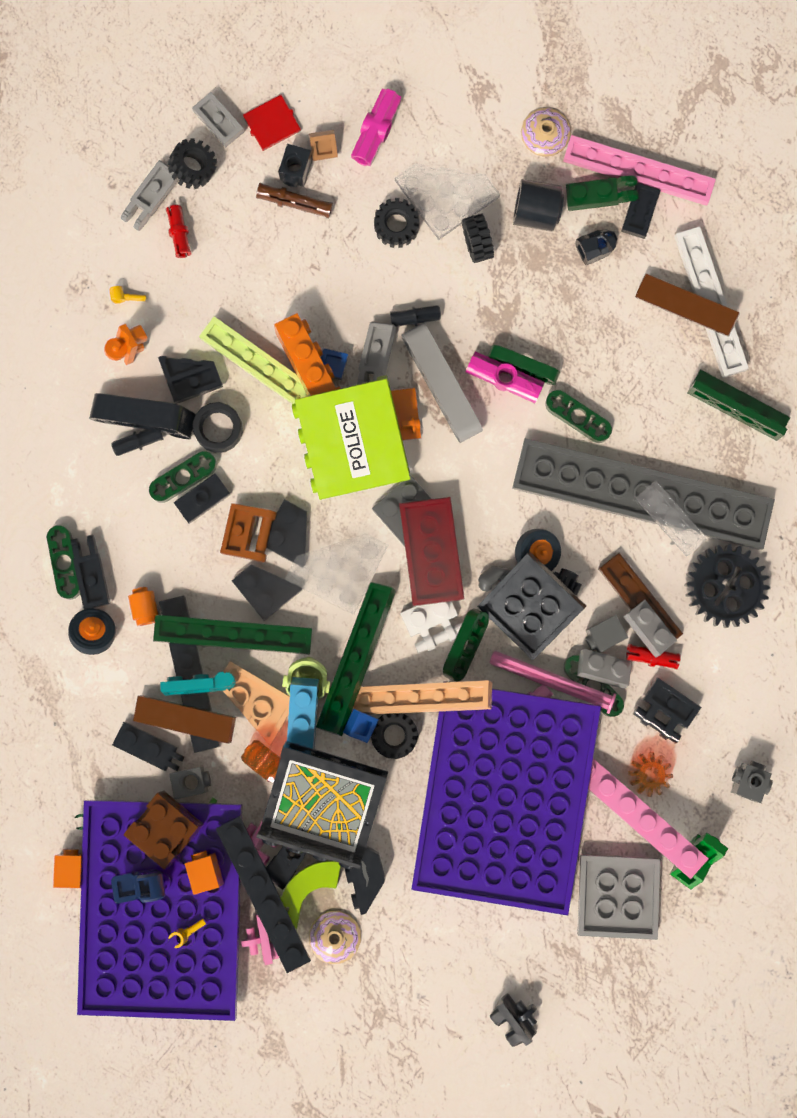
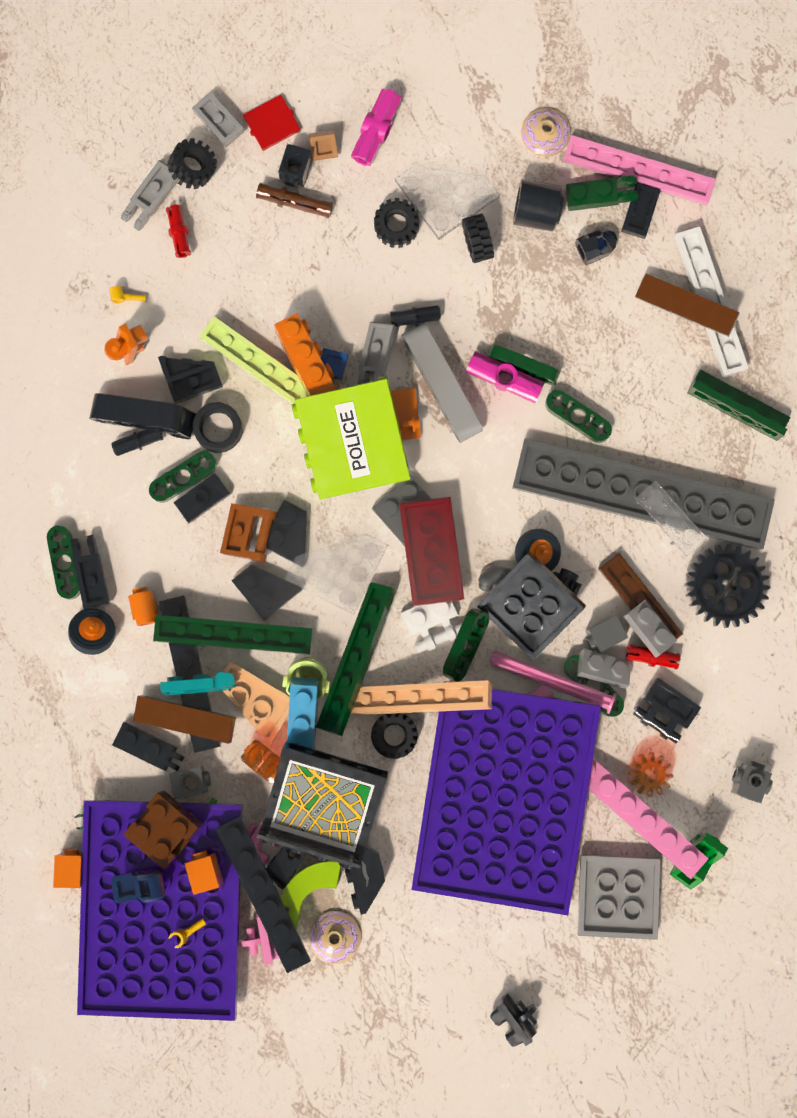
(360, 726): blue plate -> none

